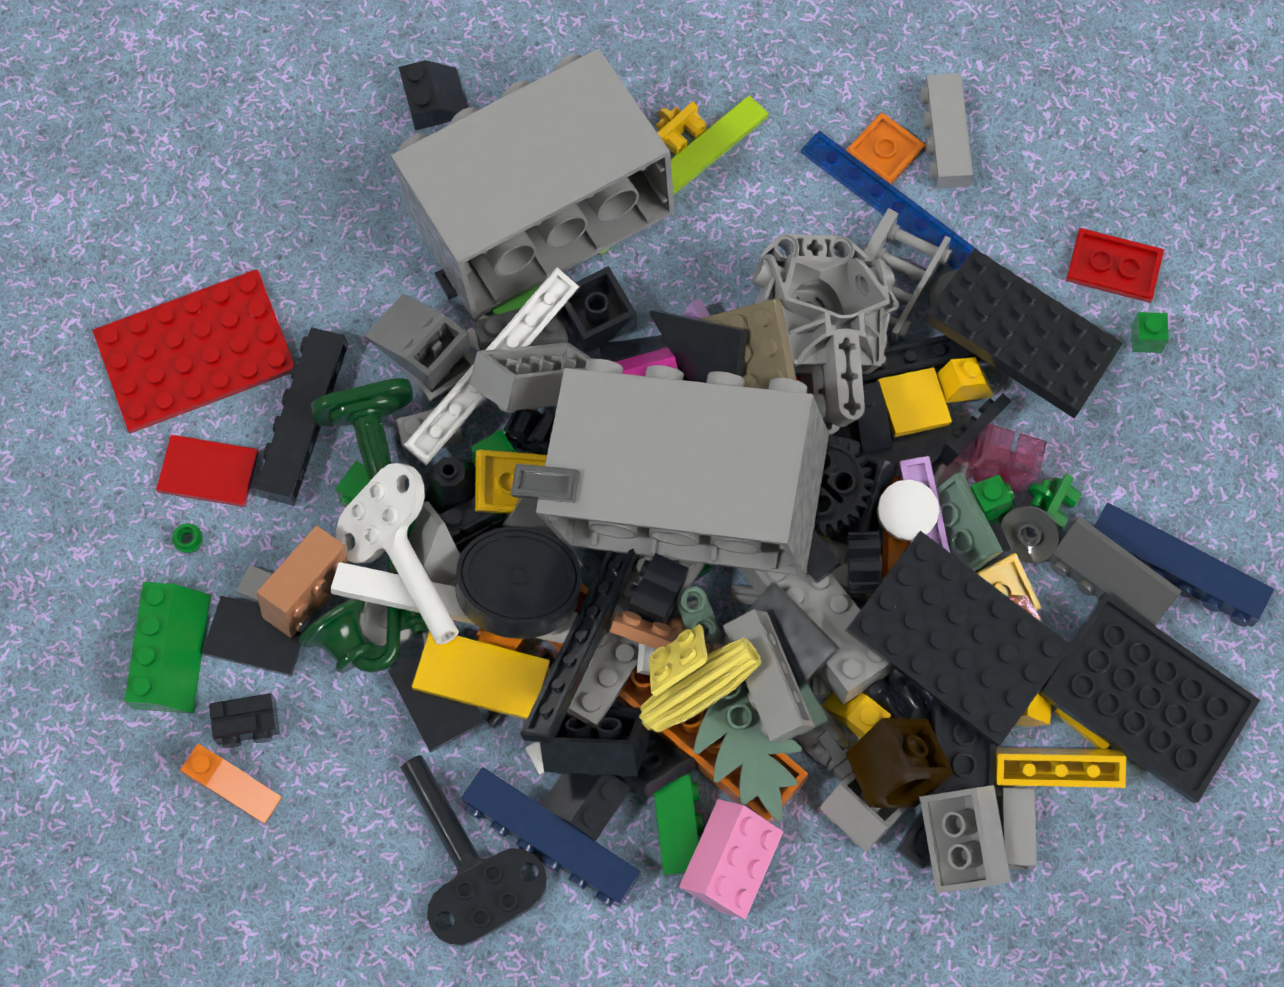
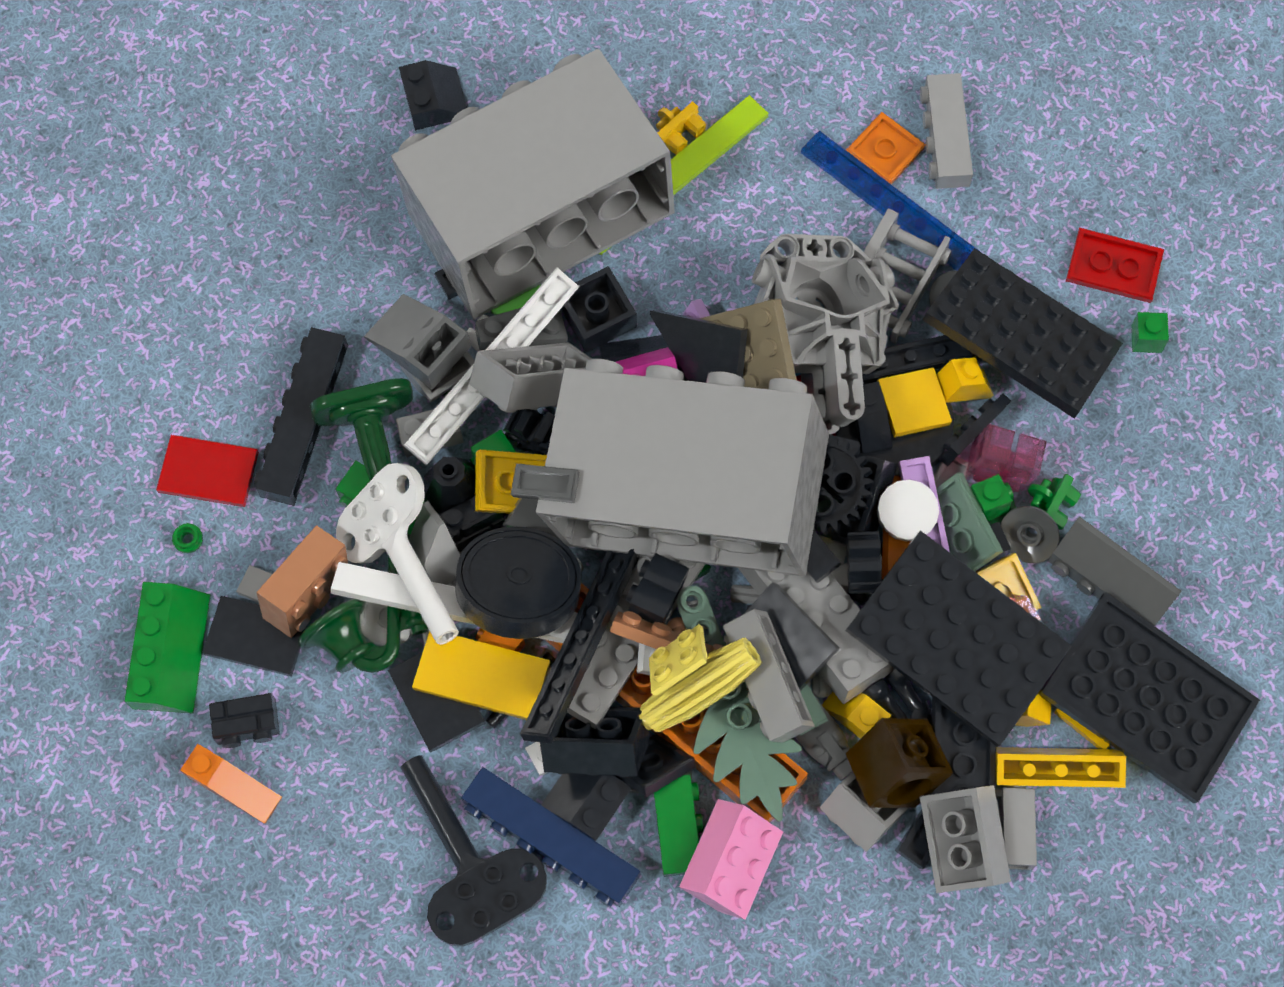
(193, 351): red plate -> none
(1187, 567): dark blue brick -> none

